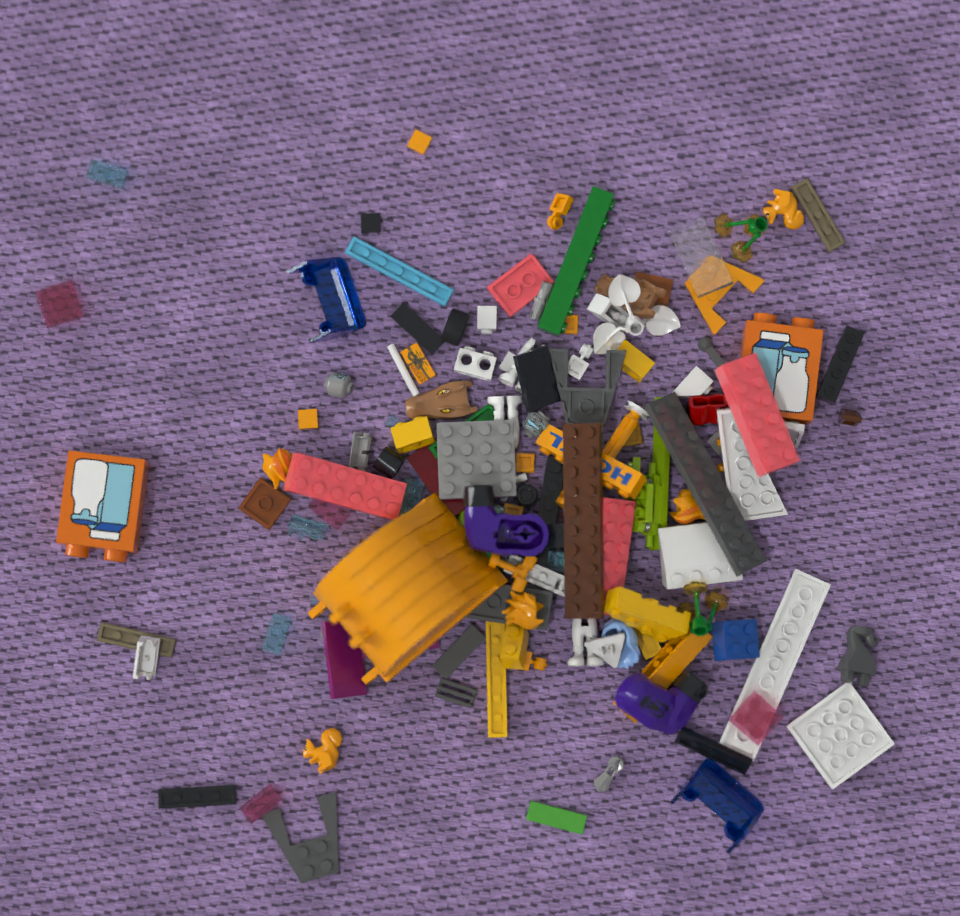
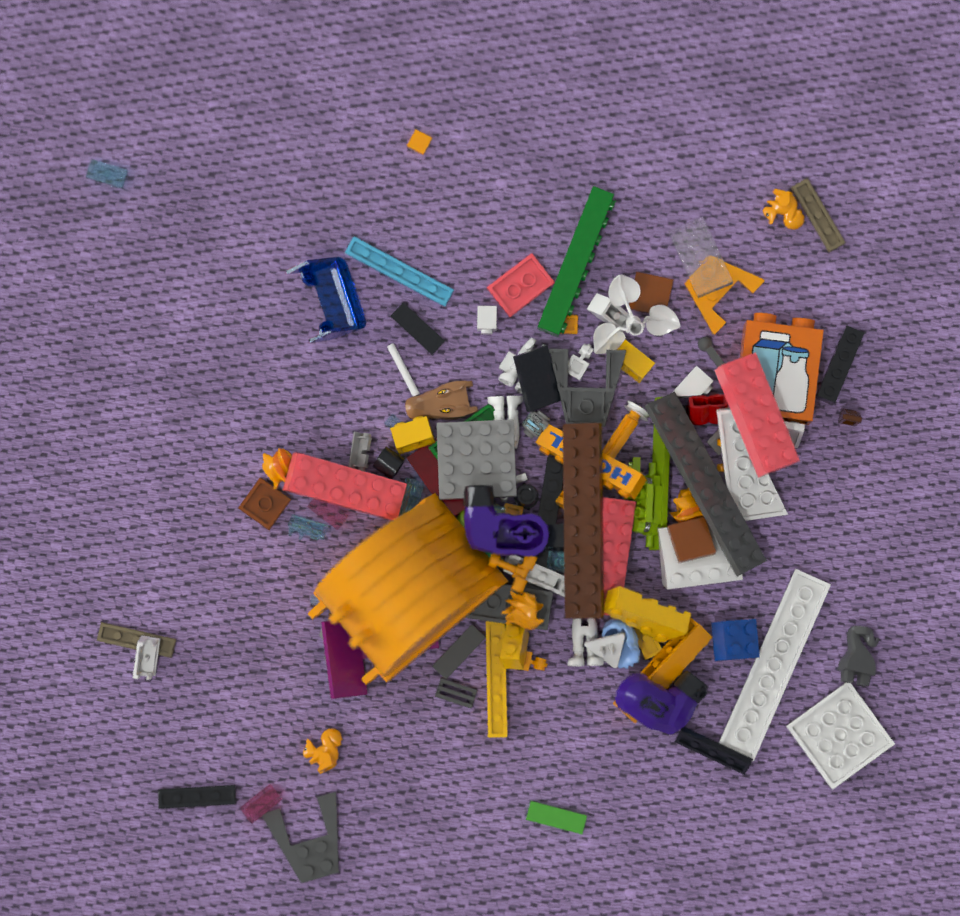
(59, 304): clear pink plate -> none
(102, 505): brick -> none
(276, 633): clear light blue plate -> none
(308, 419): light orange tile -> none
(338, 384): light grey head -> none
(370, 223): black tile -> none
(418, 363): light orange tile -> none
(455, 327): black tyre -> none
(474, 369): white brick -> none
(524, 462): light orange tile -> none
(541, 300): light grey pin -> none
(559, 206): light orange plate -> none
(603, 781): light grey piece -> none
(635, 438): pearl gold tile -> none
(643, 305): medium nougat animal -> none
(691, 540): none -> dark orange tile
(714, 601): clear yellow plant -> none
(725, 798): clear blue windscreen -> none
(754, 226): clear yellow plant -> none
(755, 718): clear pink plate -> none

